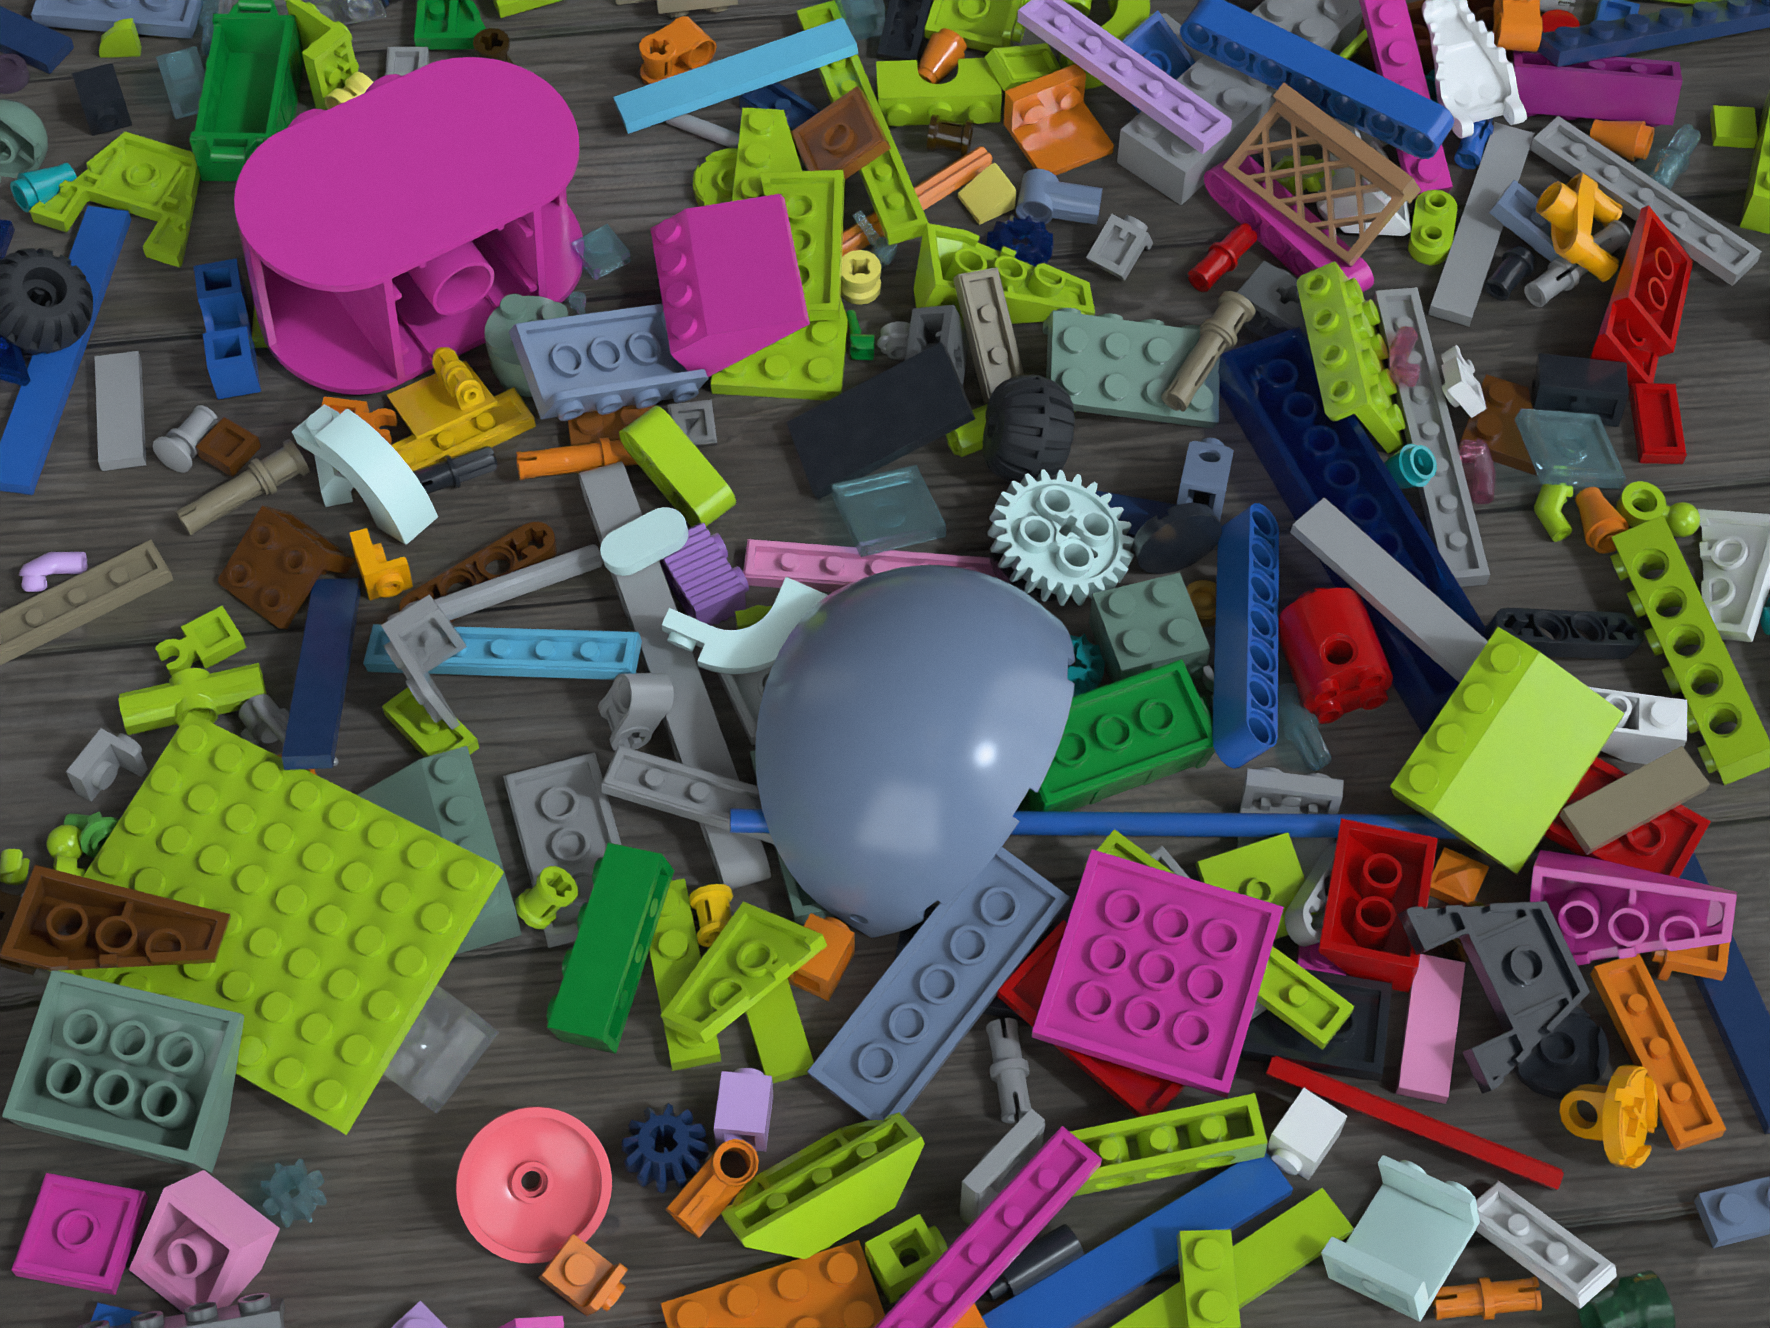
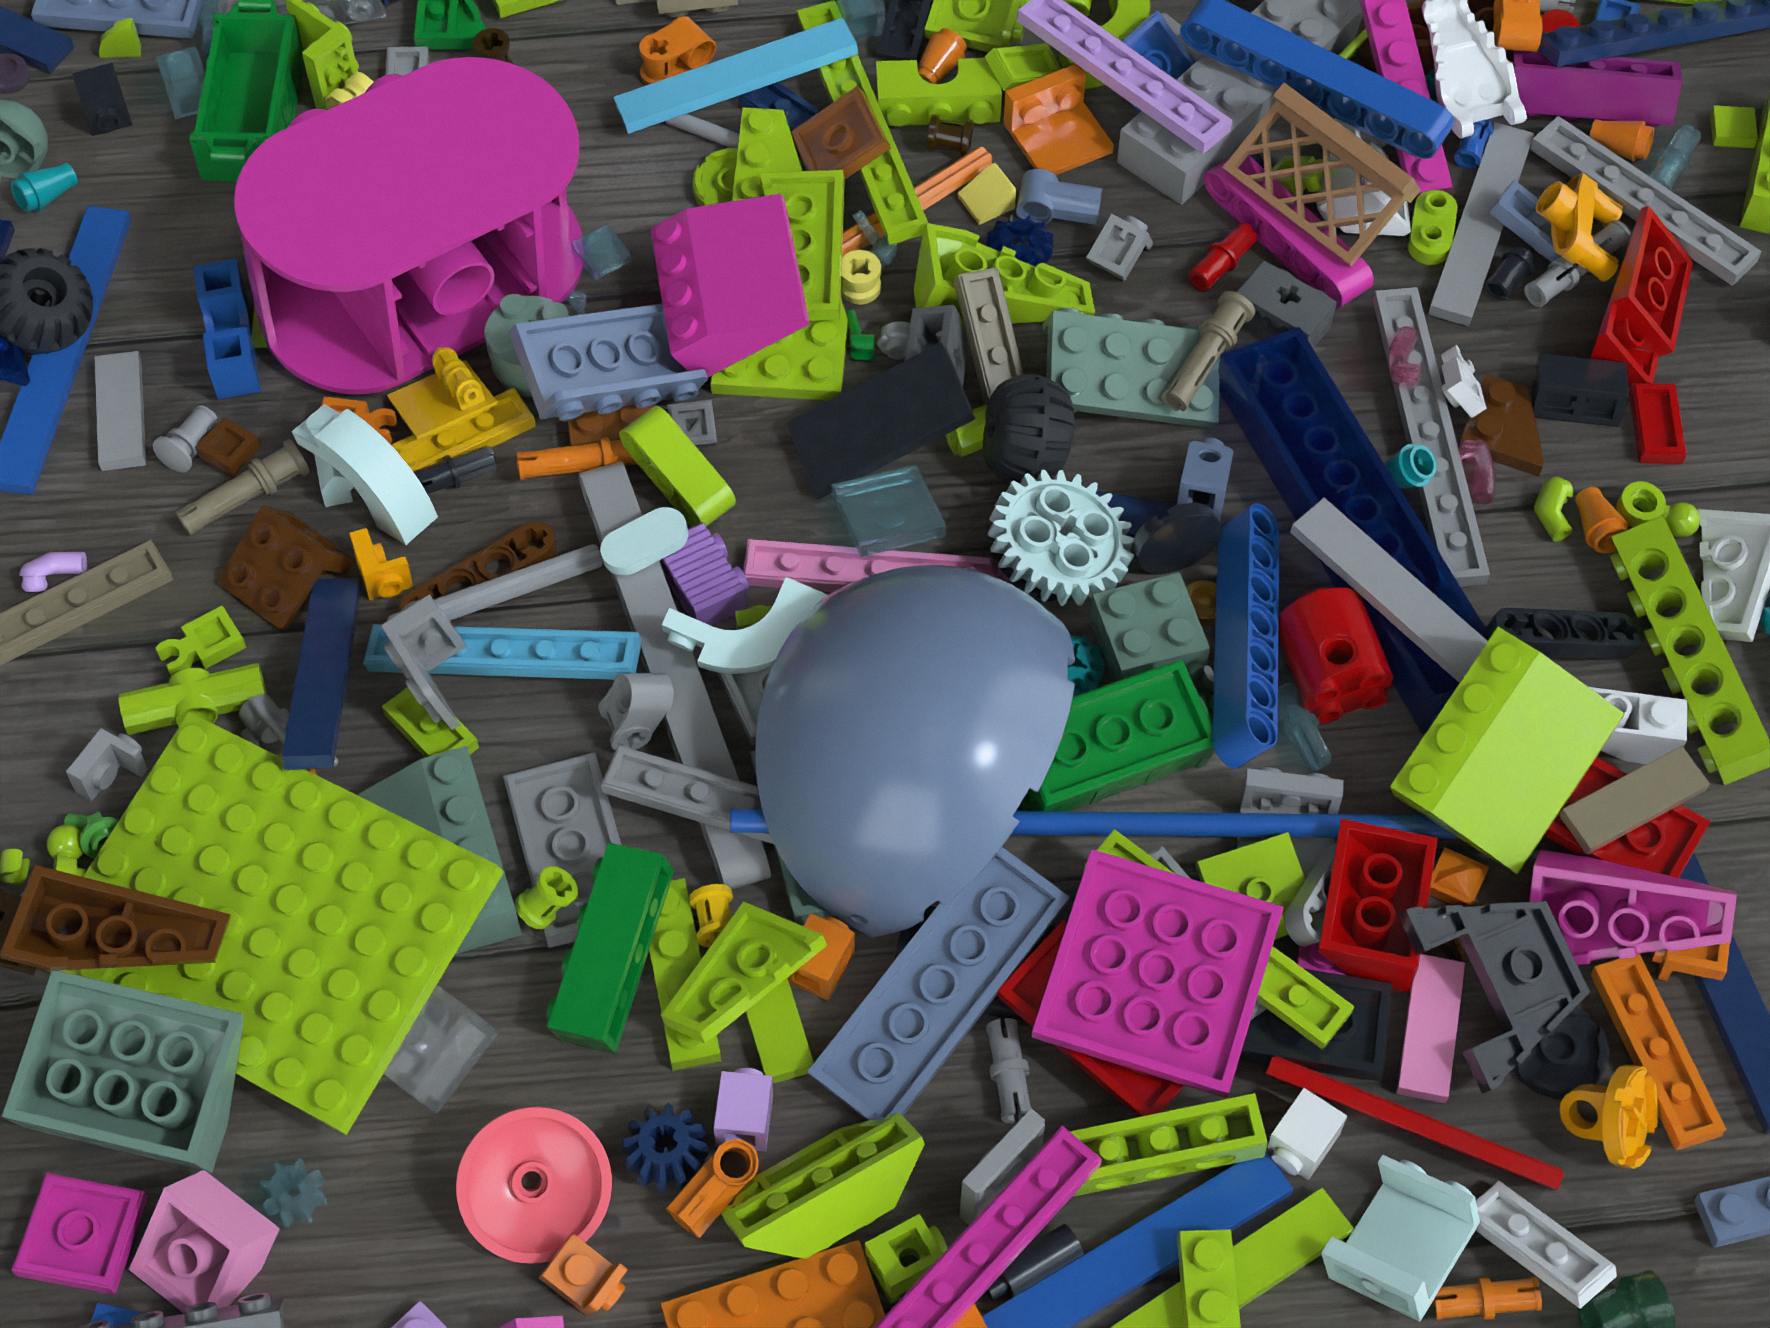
(135, 177): lime wing -> none
(1350, 353): lime bracket -> none
(1570, 449): clear light blue tile -> none

